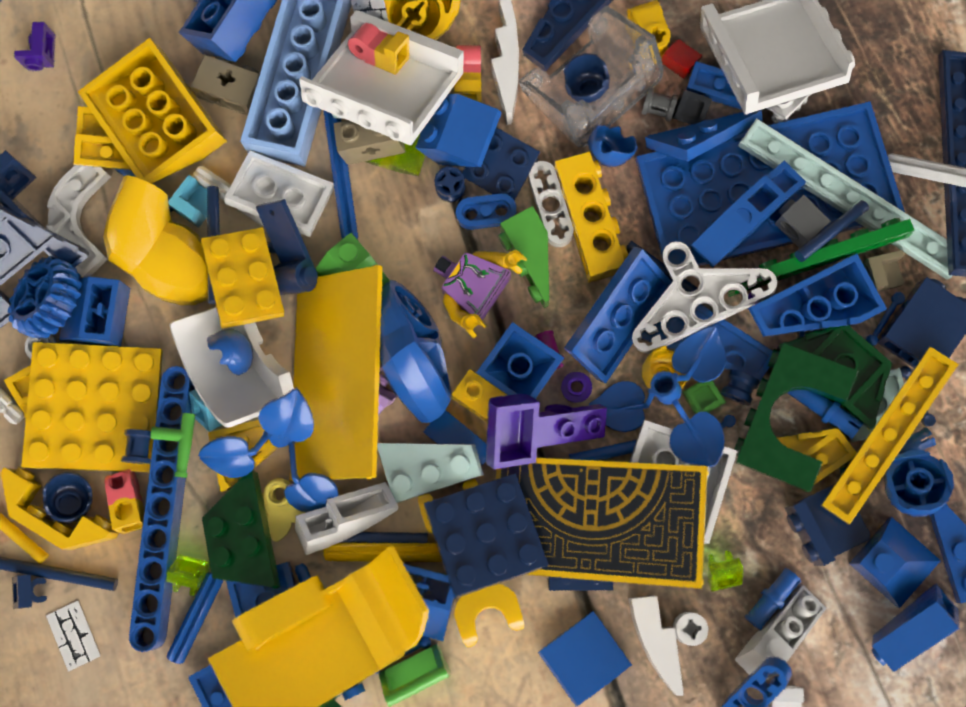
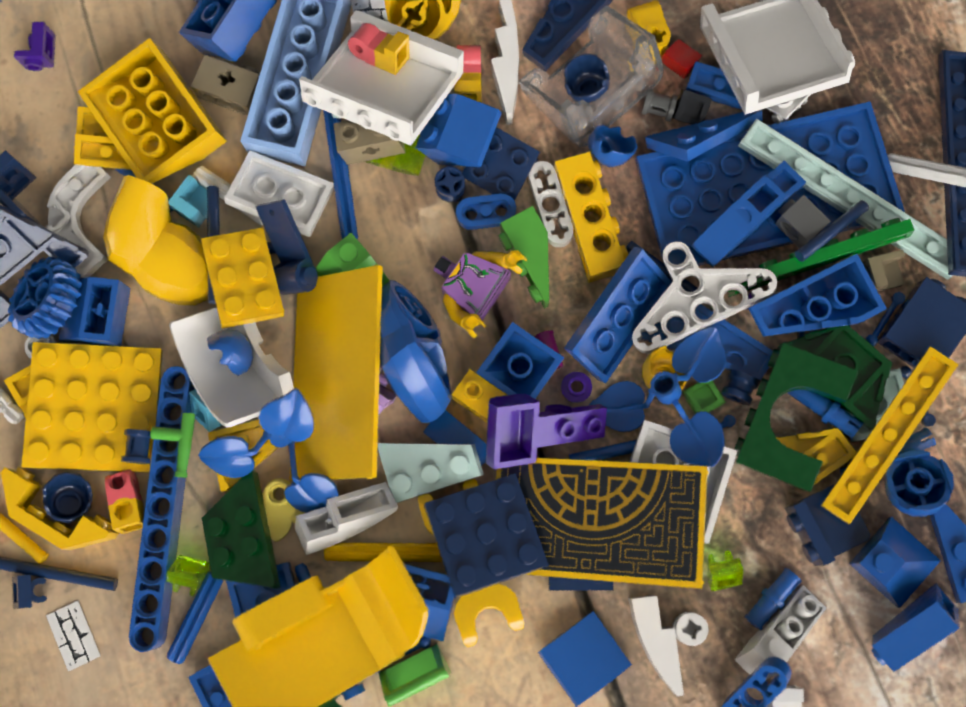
(388, 537): dark blue bar -> none

